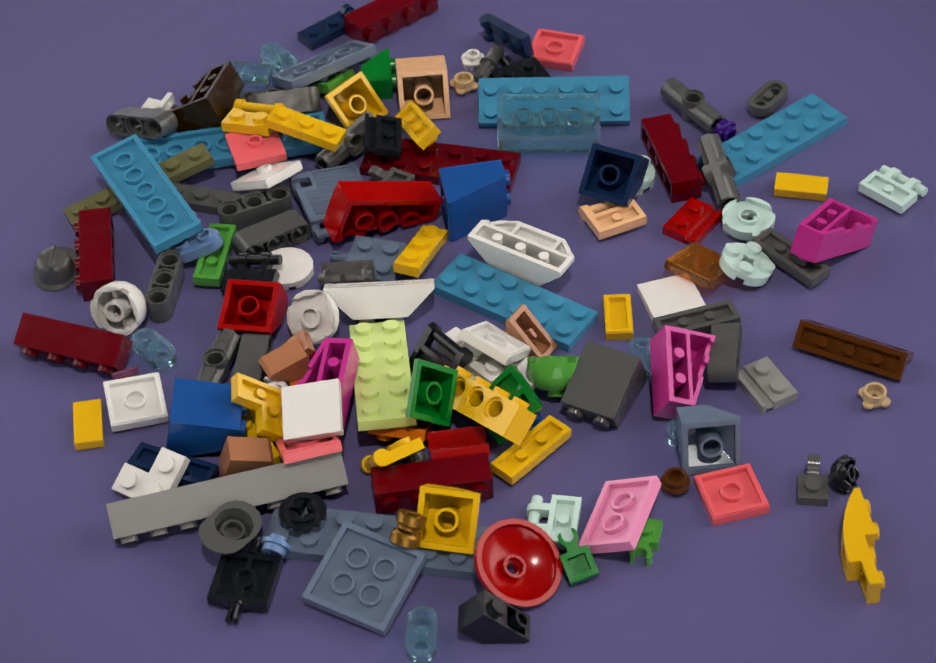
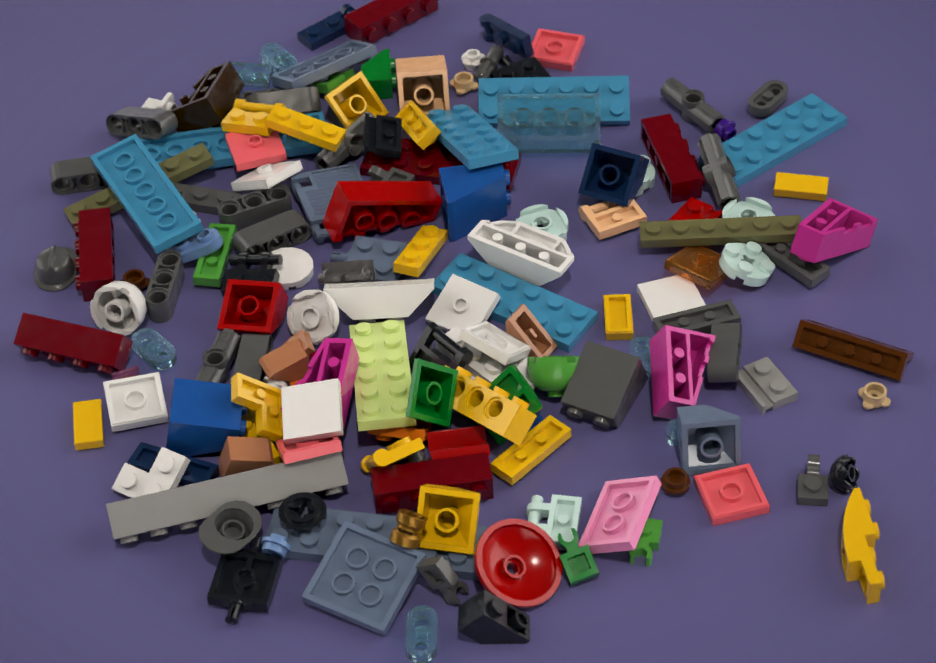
(75, 176): none -> dark grey beam
(136, 278): none -> reddish brown plate
(441, 576): none -> dark grey plate
(462, 304): none -> white plate
(471, 137): none -> dark azure plate
(551, 220): none -> light aqua plate
(718, 231): none -> olive plate
(892, 188): light aqua plate -> none

